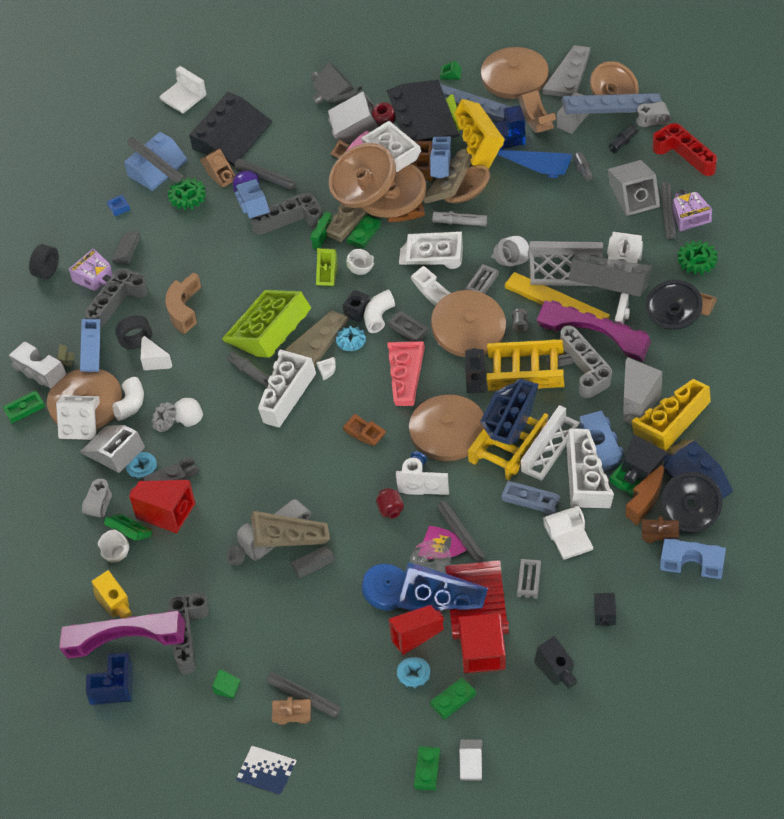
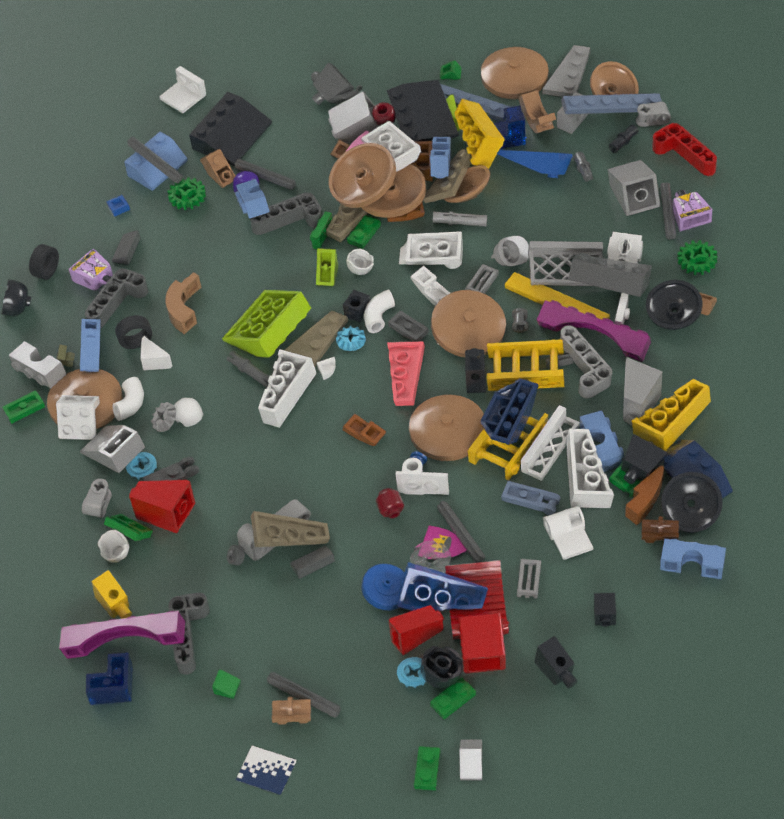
(15, 298): none -> black cylinder
(441, 667): none -> black cylinder

